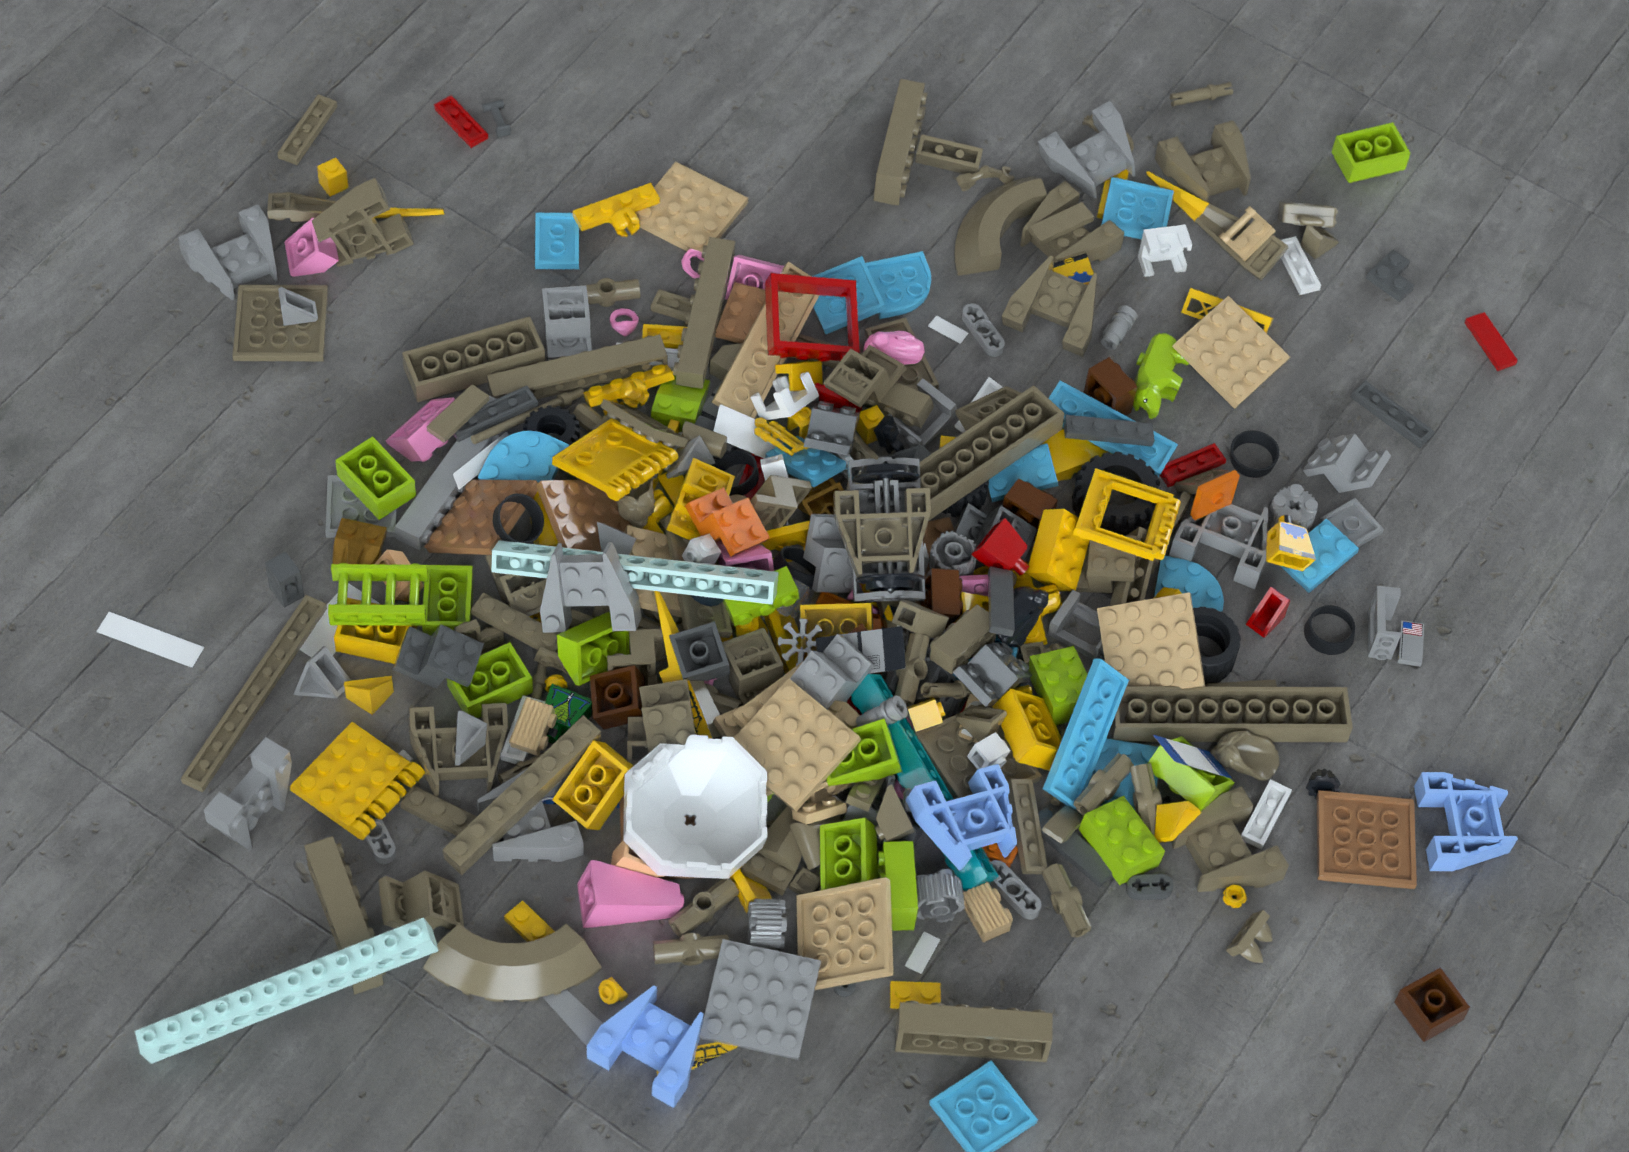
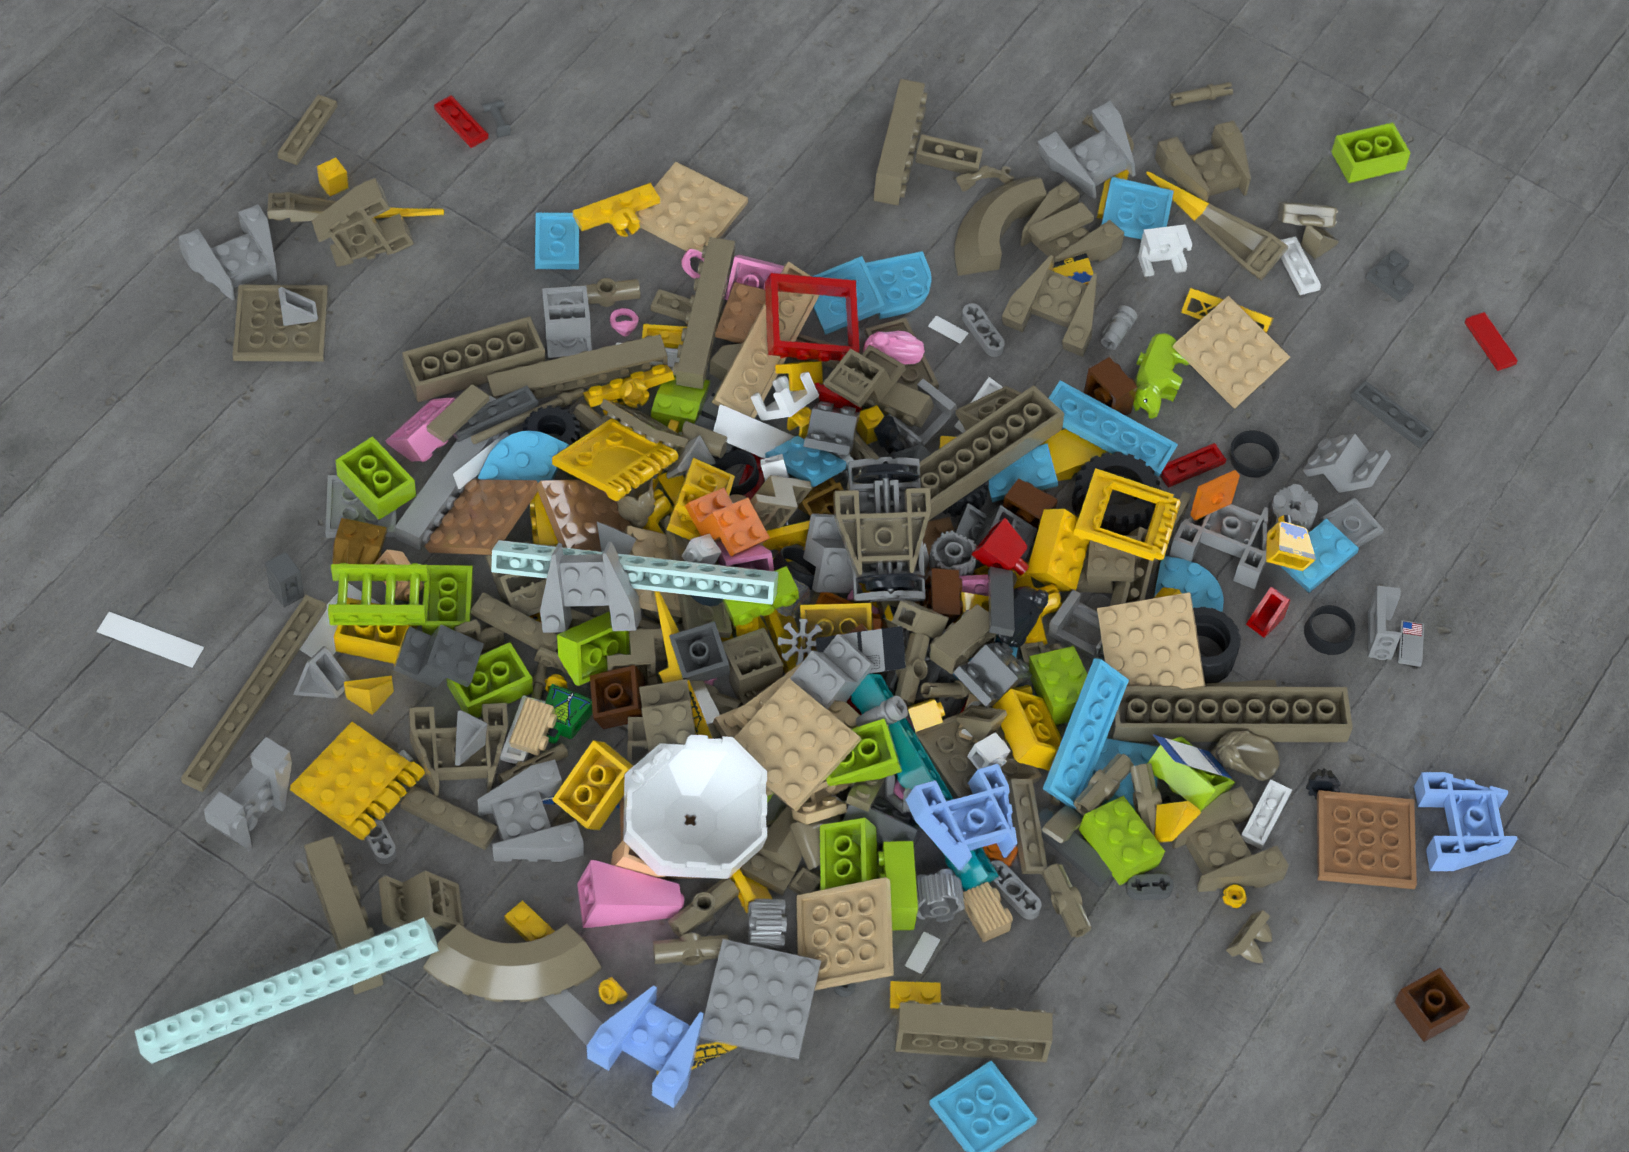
(307, 254): bright pink slope -> none
(520, 796): dark tan brick -> none
(532, 508): black tyre -> none
(778, 432): yellow piece -> none
(892, 818): dark tan slope -> none
(1108, 430): dark grey plate -> none
(1191, 484): dark tan plate -> none
(1251, 237): tan plate -> none

